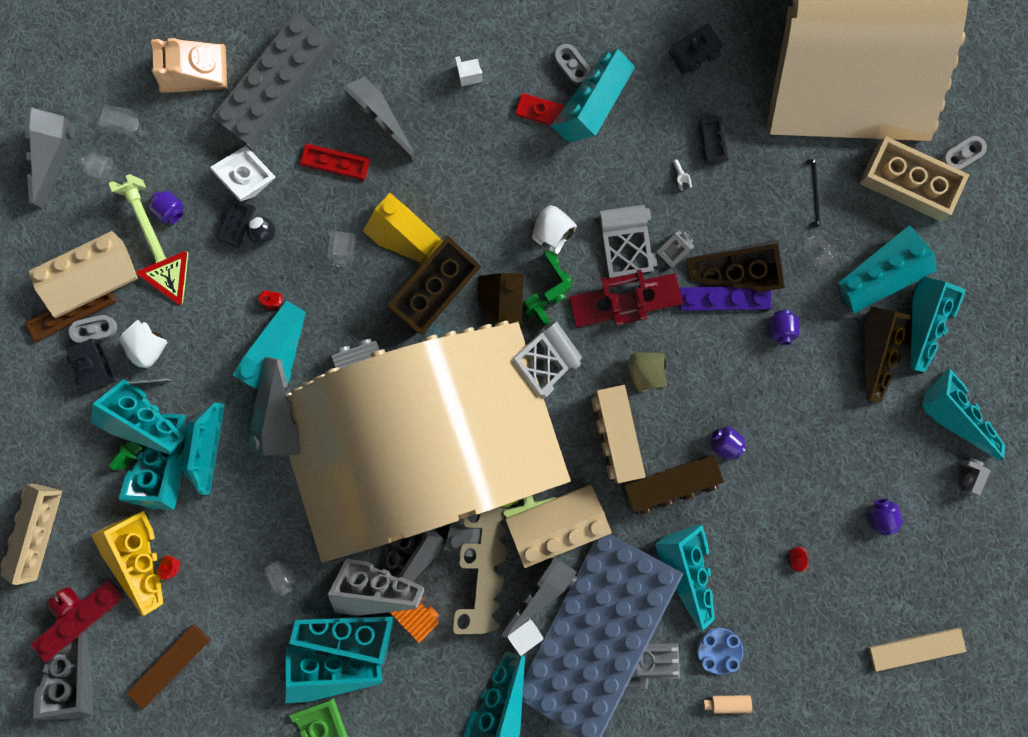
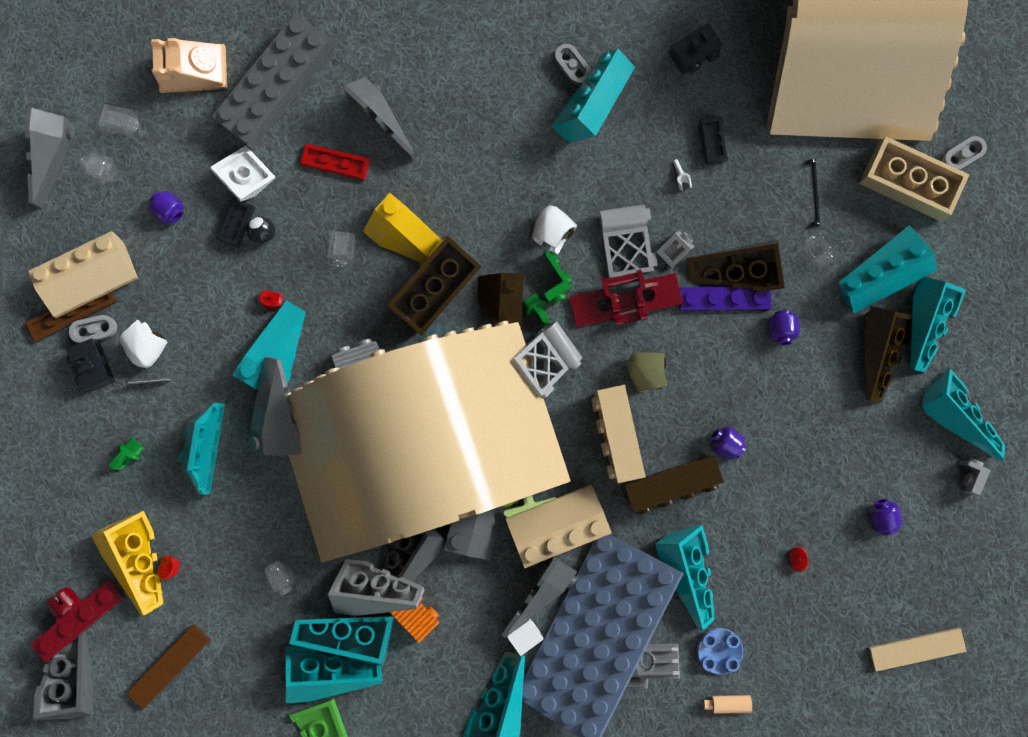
(30, 534): tan slope -> none
(132, 417): teal wedge -> none
(156, 475): teal wedge -> none
(167, 273): yellowish green piece -> none
(469, 71): white panel -> none
(489, 583): dark tan piece -> none
(538, 109): red plate -> none

